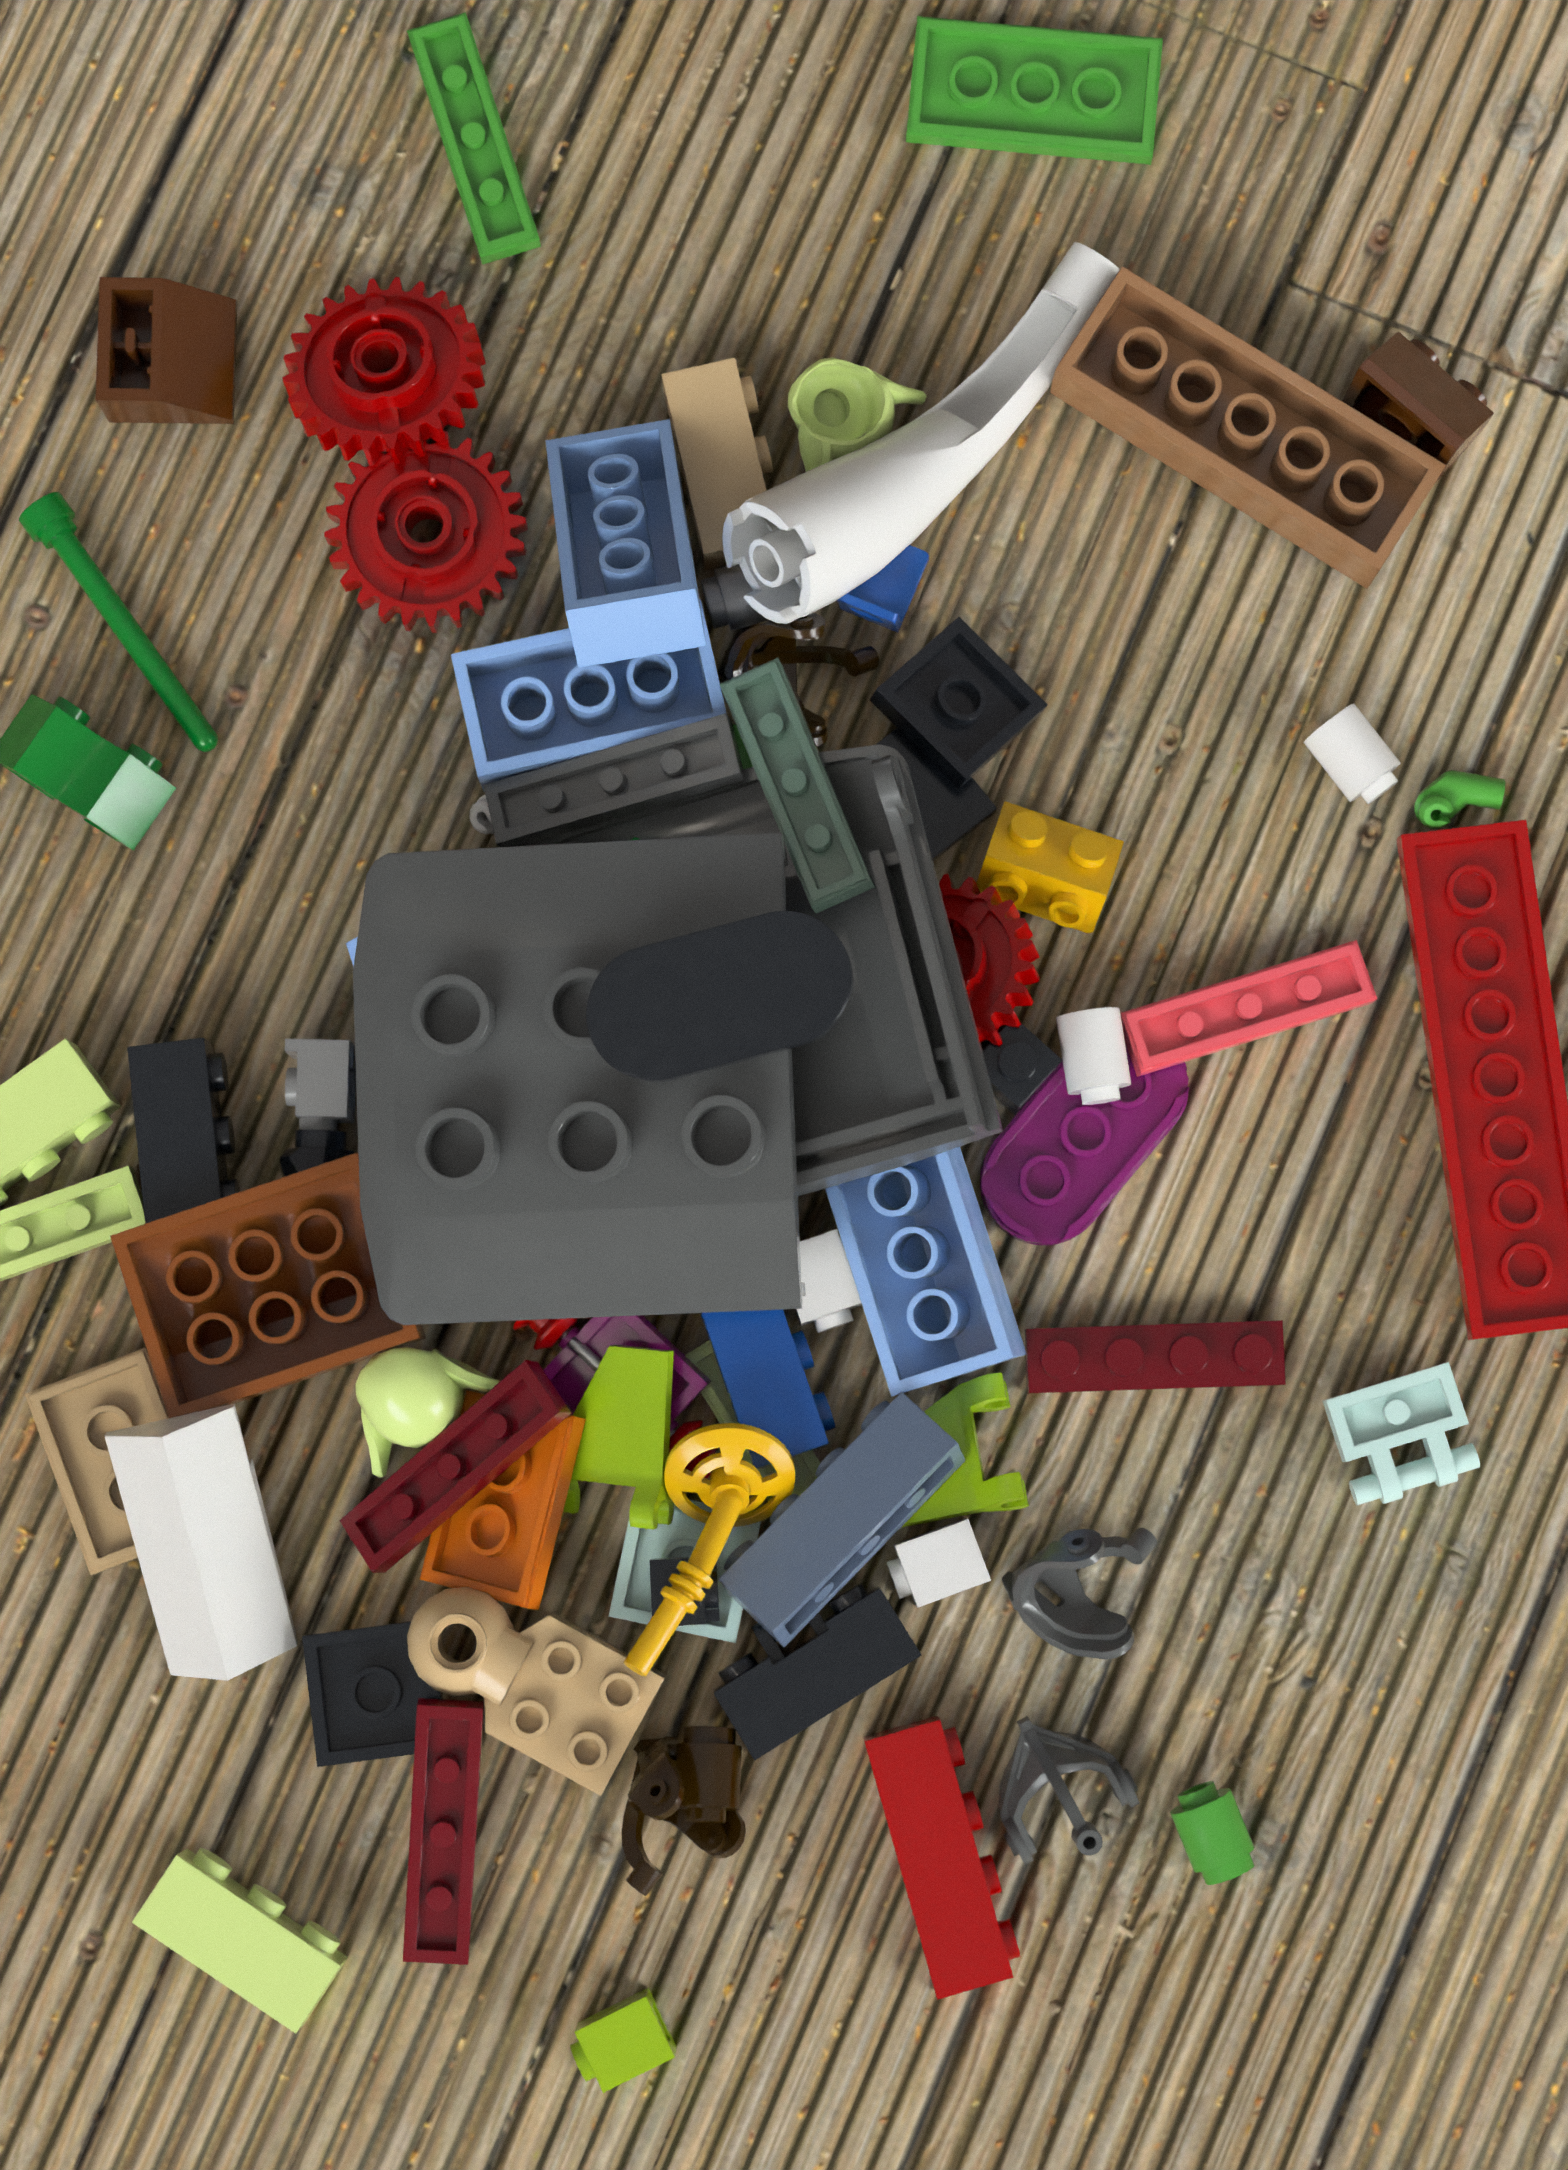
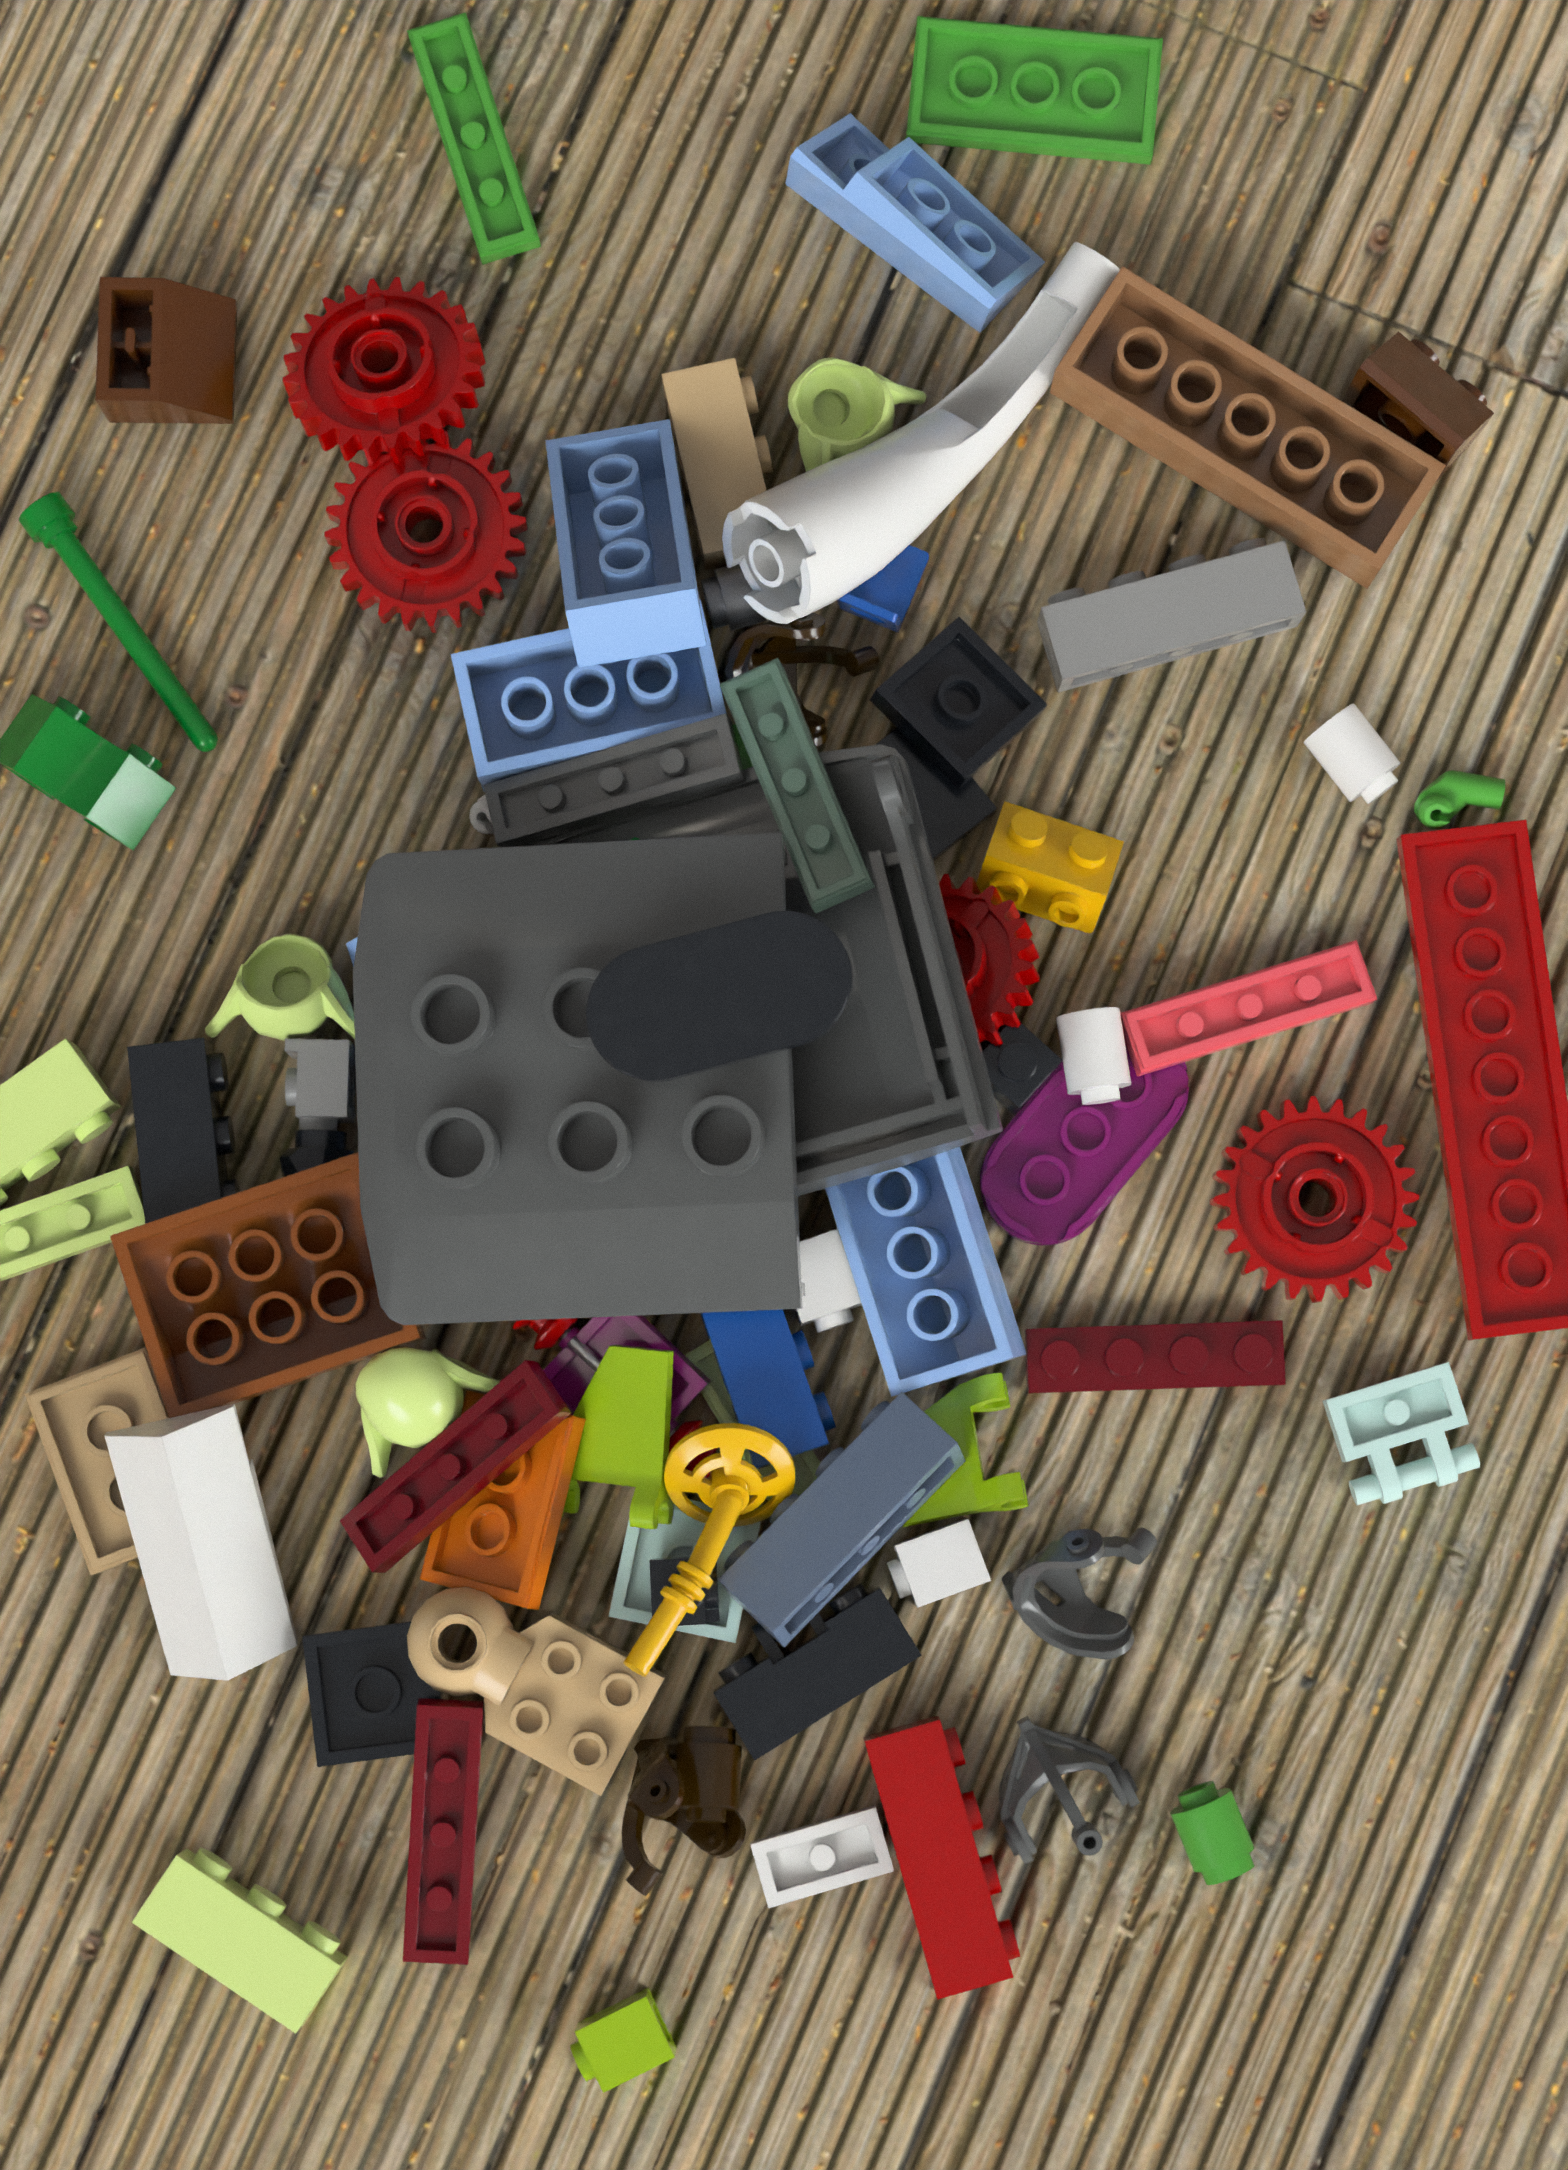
(286, 991): none -> yellowish green piece
(821, 1856): none -> white plate
(914, 218): none -> light blue slope
(1170, 614): none -> light grey brick
(1361, 1189): none -> red gear

